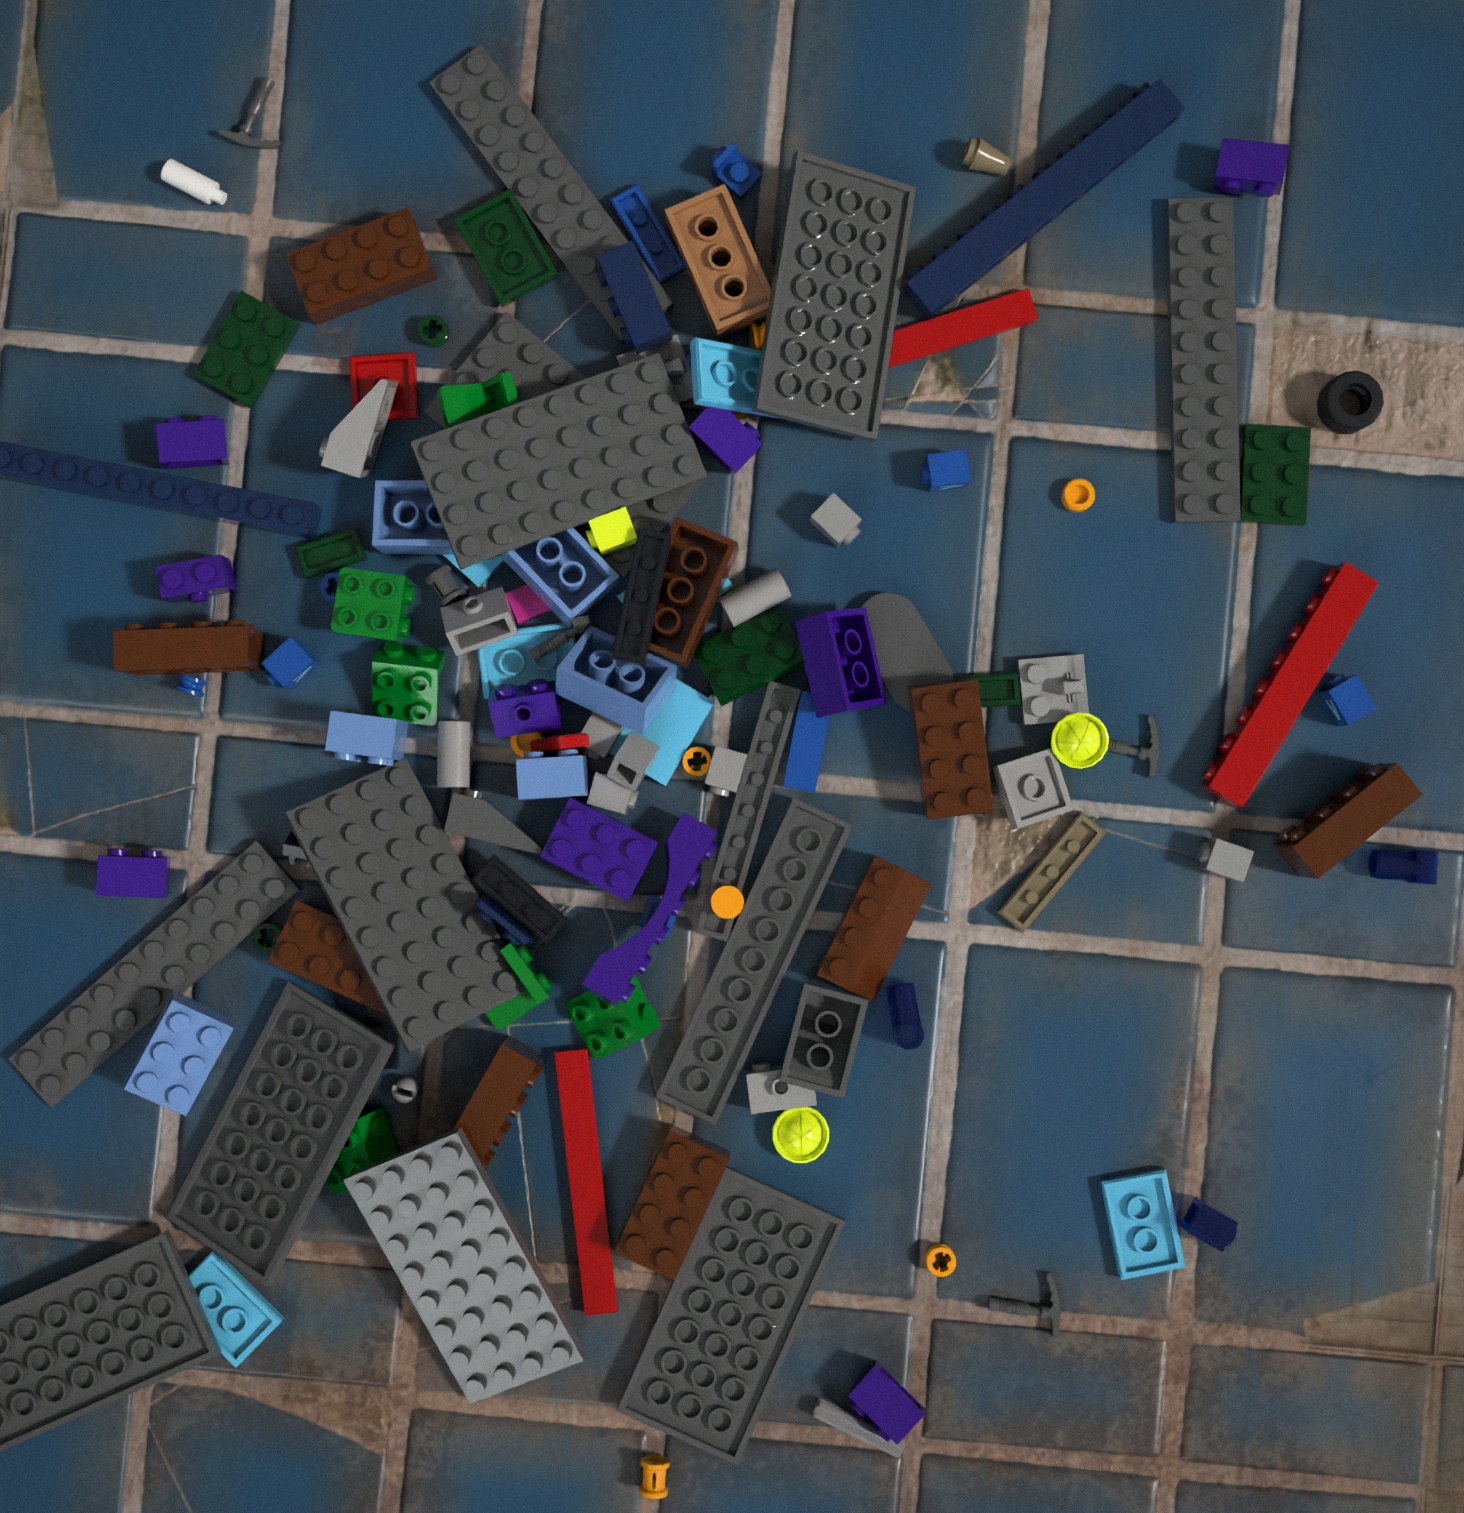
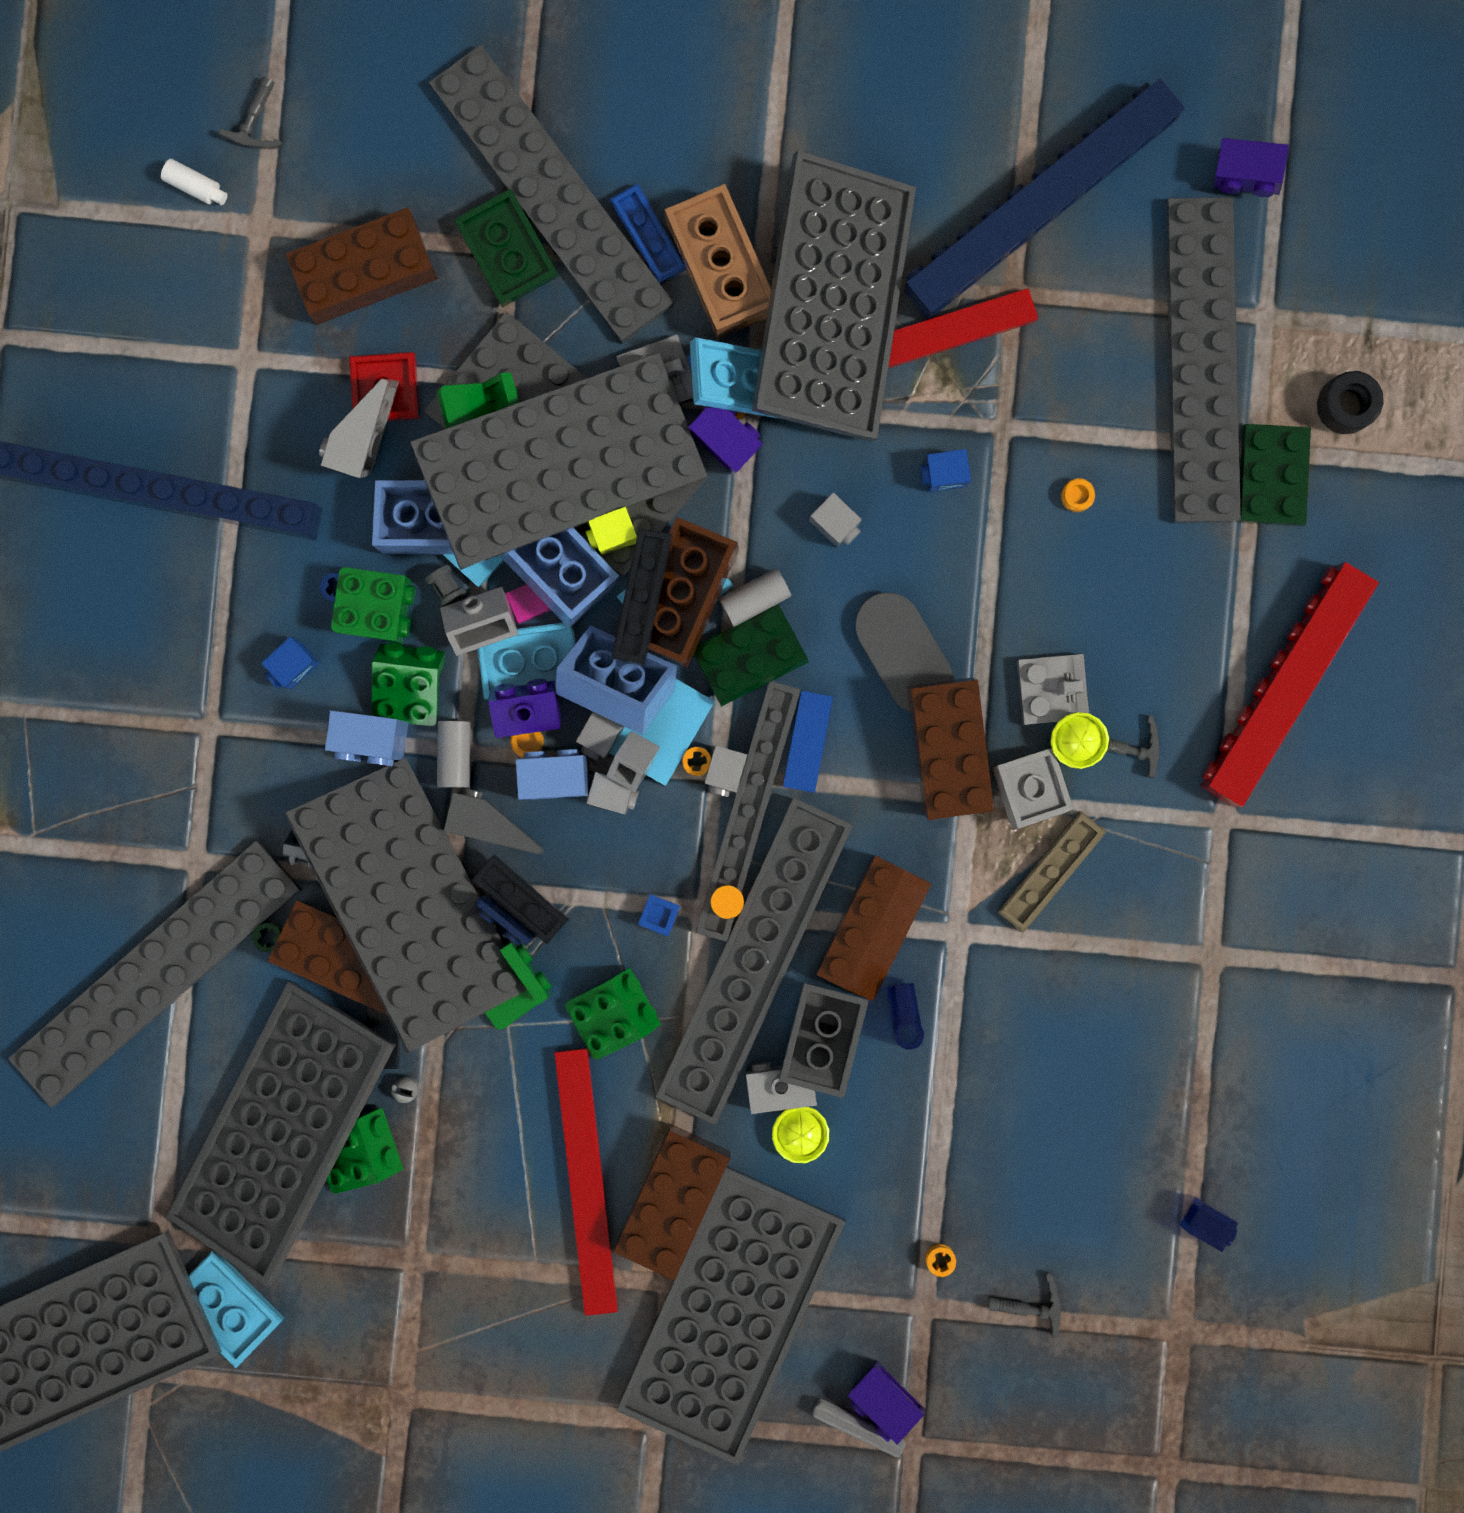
(133, 875): dark purple brick -> none
(179, 1053): medium blue brick -> none
(188, 650): reddish brown brick -> none
(190, 685): blue bush -> none
(192, 442): dark purple brick -> none
(195, 579): dark purple brick -> none
(246, 349): dark green plate -> none
(331, 553): dark green tile -> none
(426, 324): dark green bush -> none
(465, 1265): plate -> none
(499, 1096): reddish brown brick -> none
(560, 742): red tile -> none
(580, 625): dark grey piece -> none
(599, 849): dark purple brick -> none
(614, 969): dark purple arch -> none
(633, 298): dark blue brick -> none
(657, 1488): light orange bush -> none
(735, 171): blue bracket -> none
(758, 334): light orange bush -> none
(841, 662): dark purple brick -> none
(984, 157): dark tan cone -> none
(998, 689): dark green tile -> none
(1142, 1223): medium azure tile -> none
(1224, 859): light grey brick -> none
(1346, 699): blue brick -> none
(1346, 819): reddish brown brick -> none
(1412, 866): clear blue piece -> none

